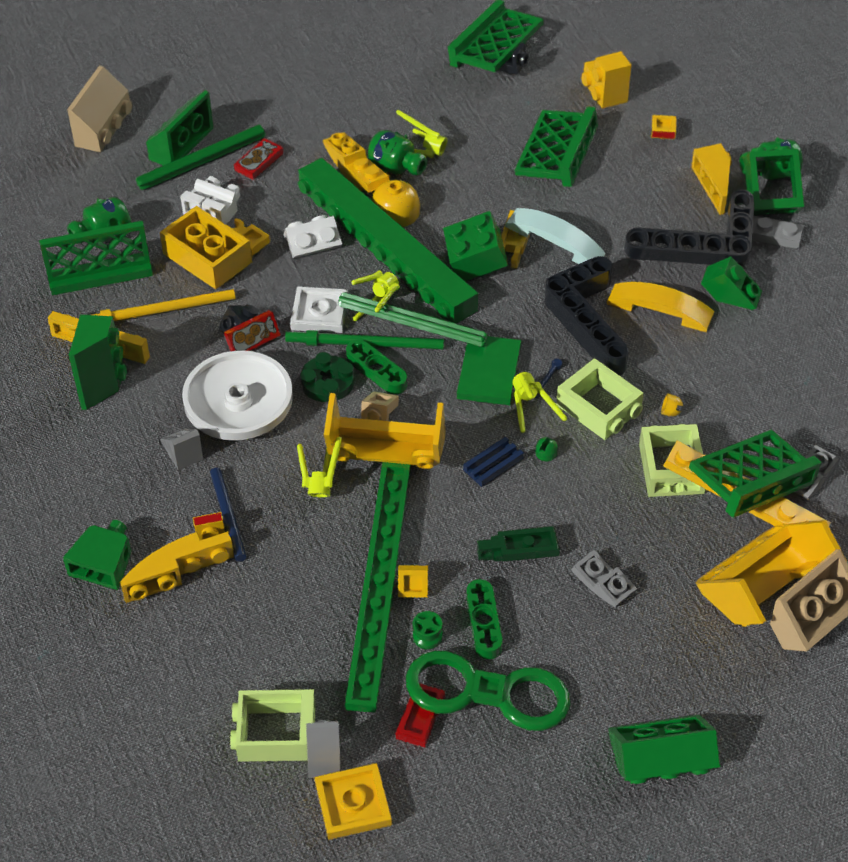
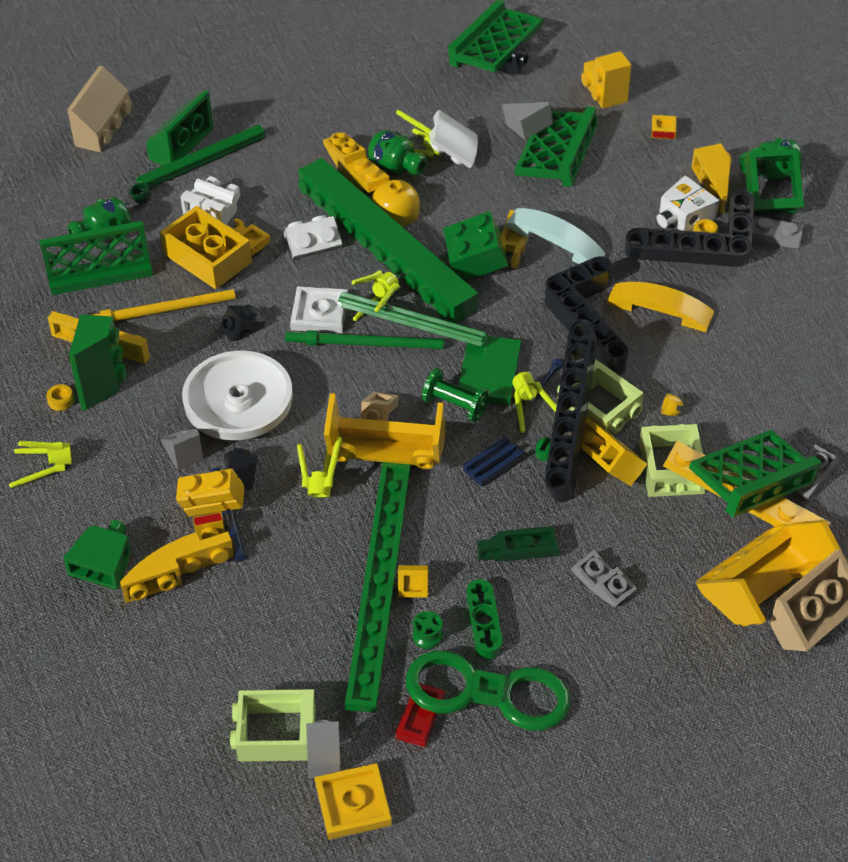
(58, 453): none -> neon yellow plant
(60, 397): none -> yellow tile
(137, 196): none -> dark green hinge
(210, 492): none -> yellow brick
(243, 464): none -> black bracket
(252, 332): tile -> none
(258, 159): tile -> none
(322, 366): dark green plate -> none
(380, 376): green beam -> none
(436, 387): none -> green hose
(453, 139): none -> white slope
(528, 118): none -> light grey slope
(574, 420): none -> black beam
(611, 453): none -> yellow slope
(664, 748): green slope -> none
(686, 204): none -> white torso
(705, 225): none -> yellow tile
(731, 284): green slope -> none

